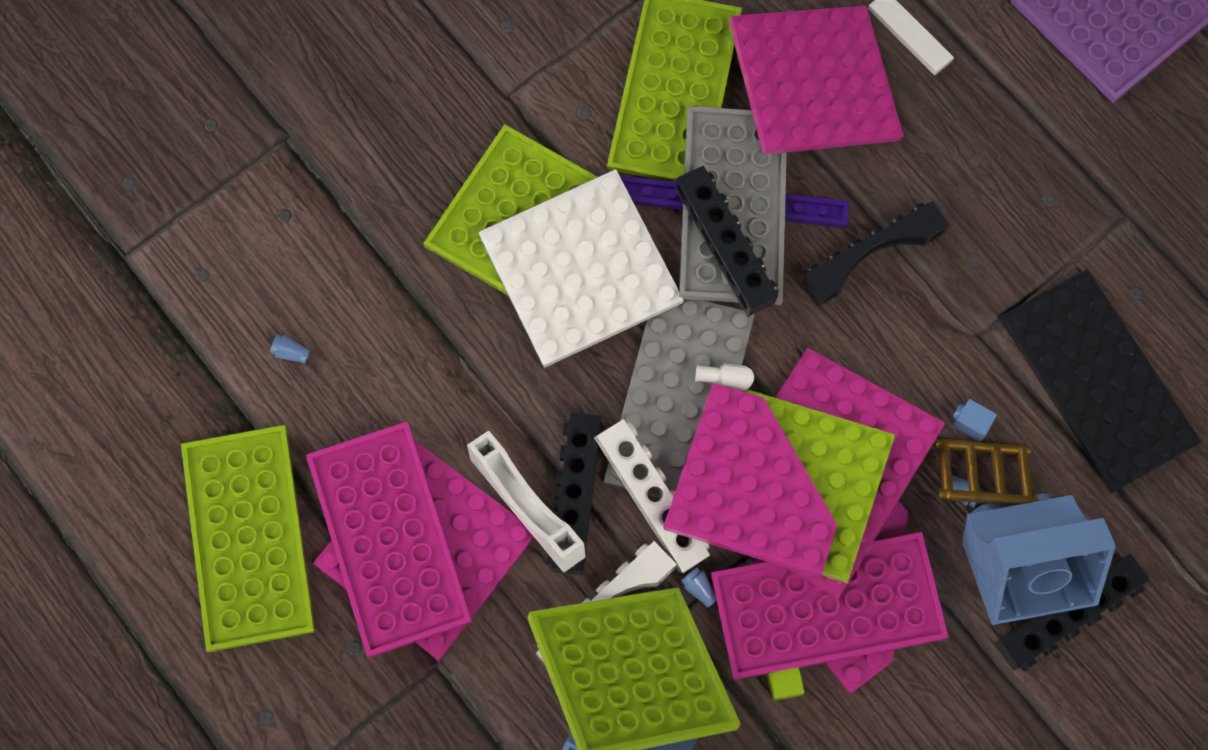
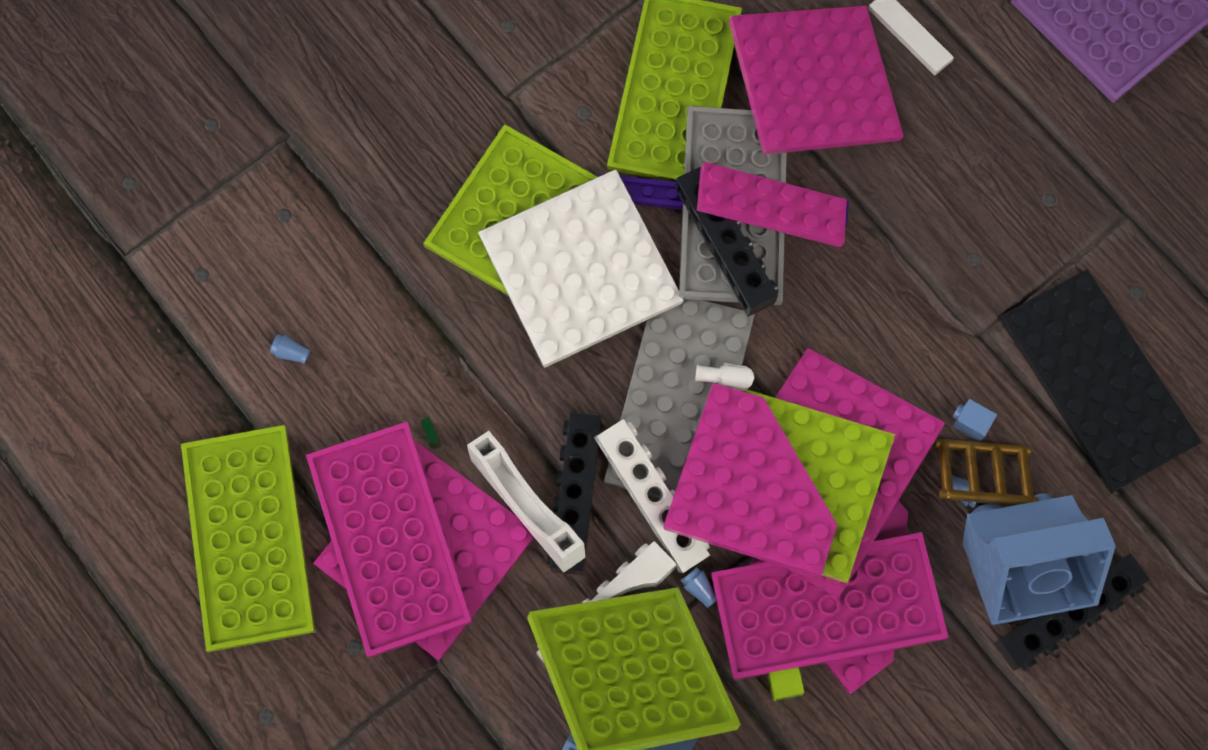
(430, 433): none -> dark green tile
(771, 204): none -> dark pink plate
(917, 228): black arch -> none

